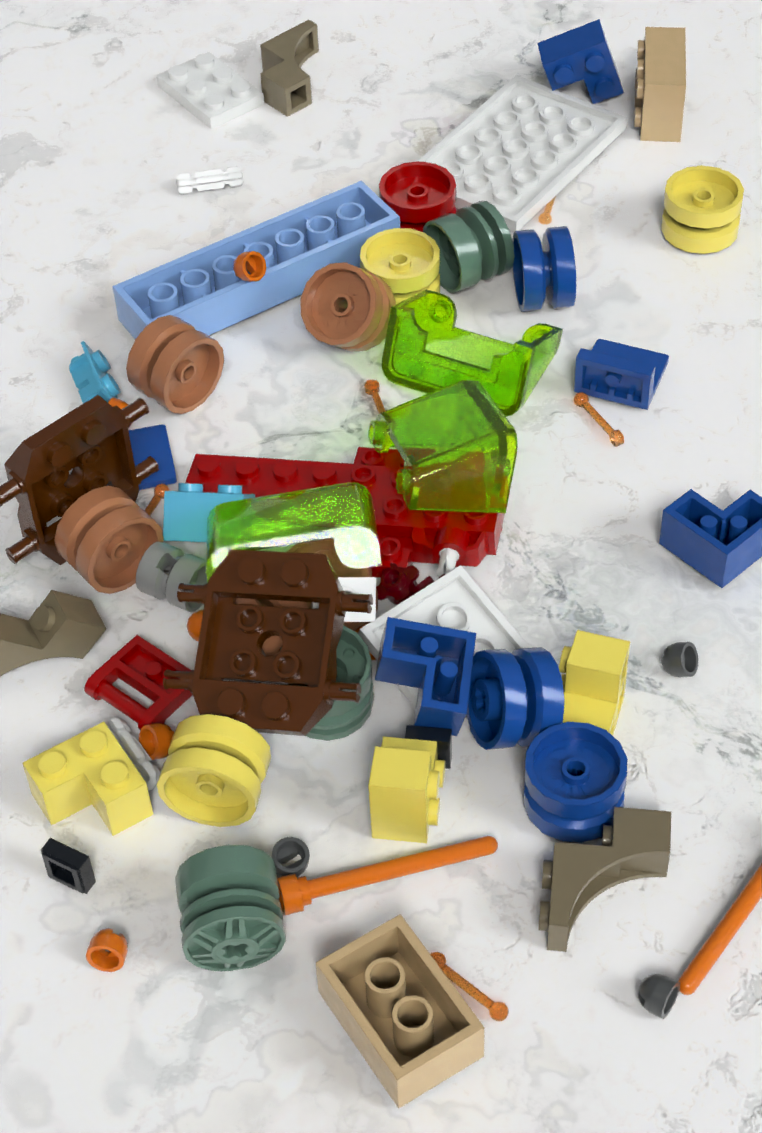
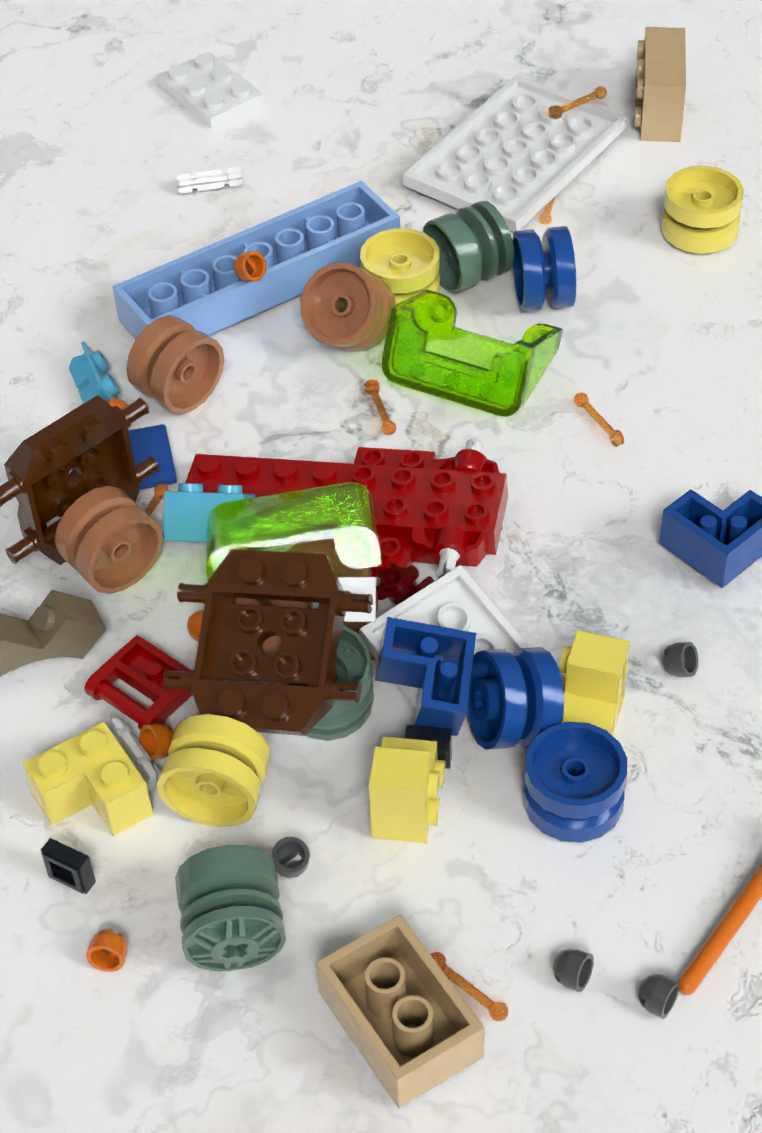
(165, 568): light grey wheel -> none
(282, 79): dark tan arch -> none
(299, 892): orange piece -> none
(418, 193): red wheel -> none
(453, 449): clear neon green windscreen -> none
(556, 111): none -> clear orange hinge
(573, 968): none -> dark grey hinge
(580, 56): blue brick -> none
(619, 373): blue bracket -> none
(630, 850): dark tan arch -> none

